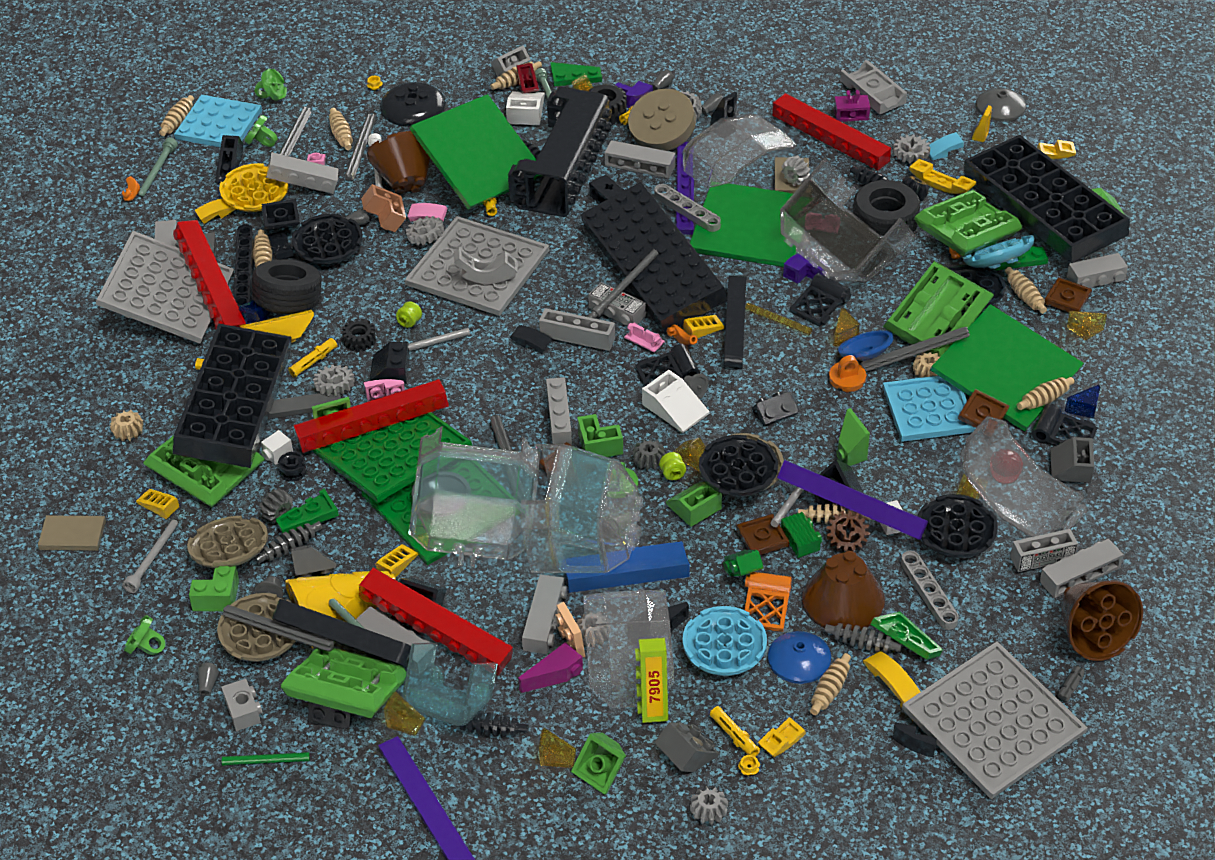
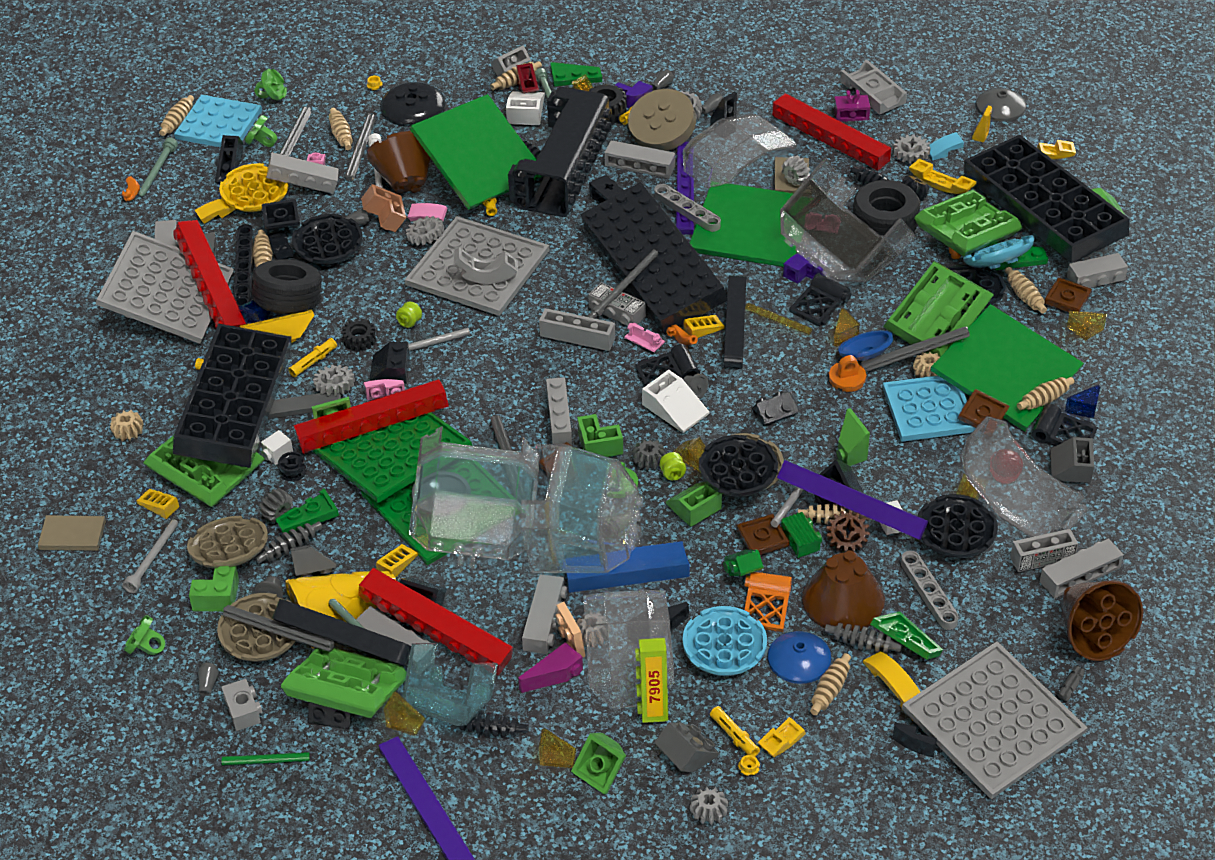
(528, 336): black slope -> none

